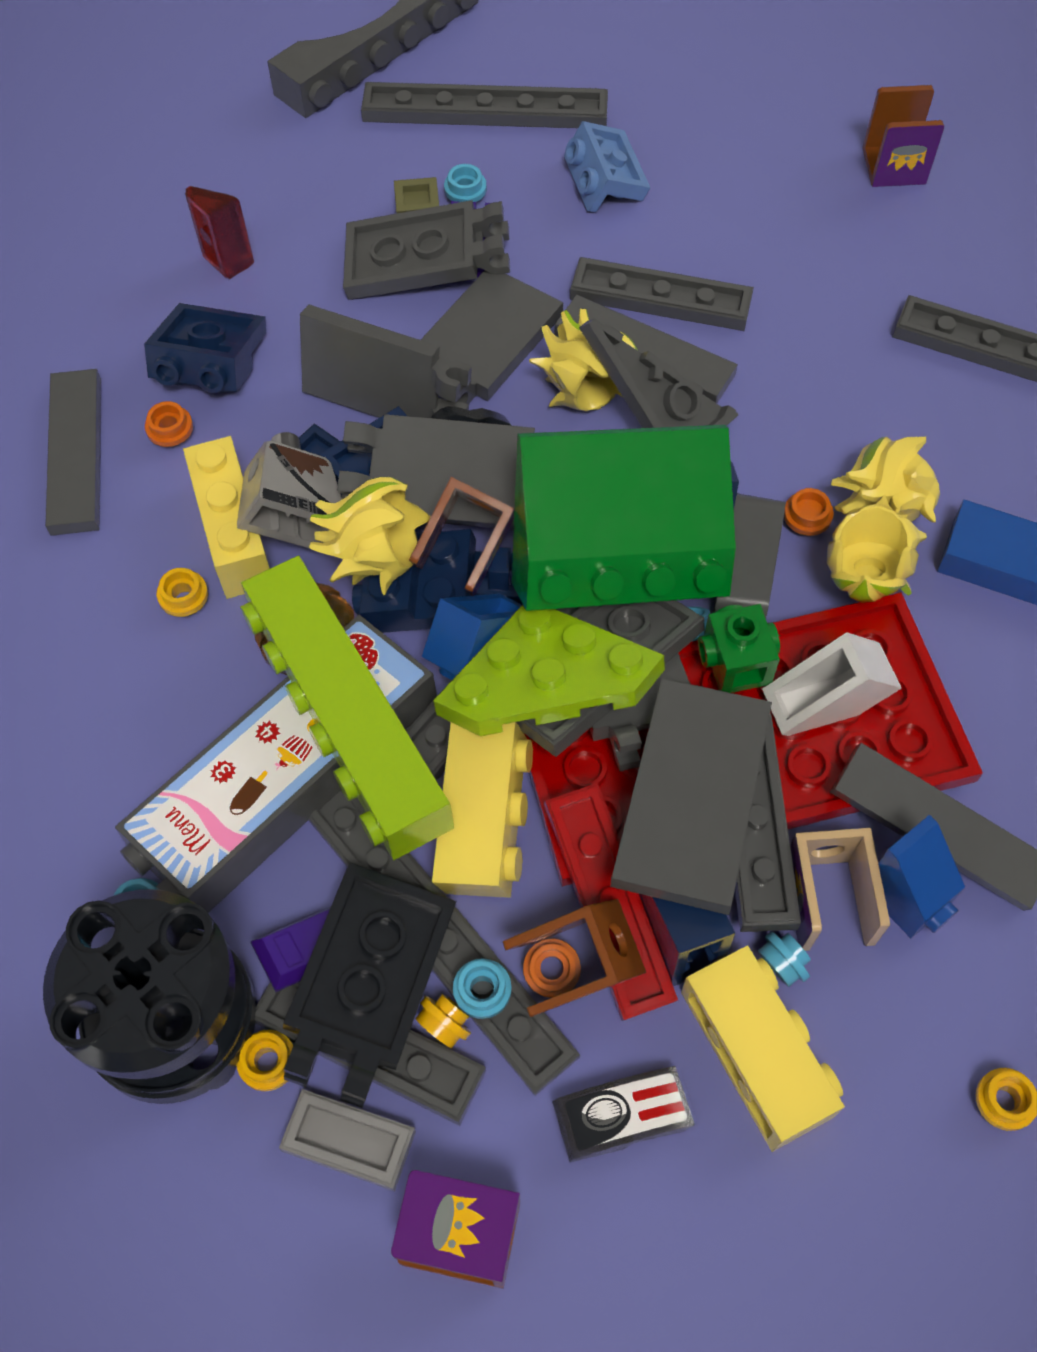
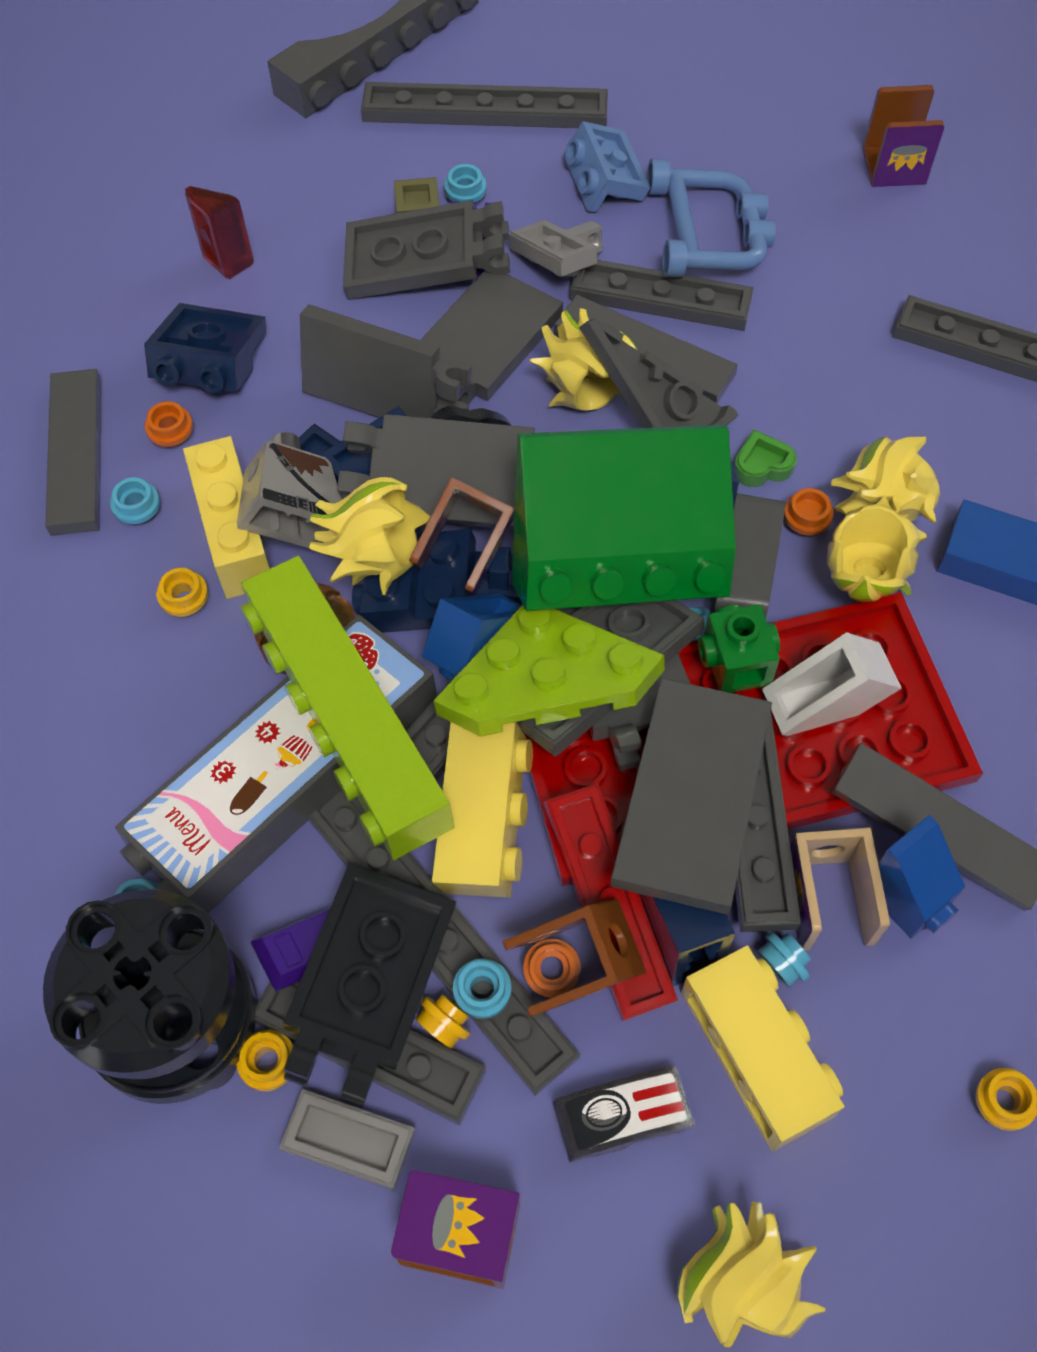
(129, 492): none -> medium azure plate
(559, 249): none -> light grey hinge
(685, 252): none -> medium blue bar
(746, 1278): none -> light yellow hair
(763, 460): none -> bright green tile

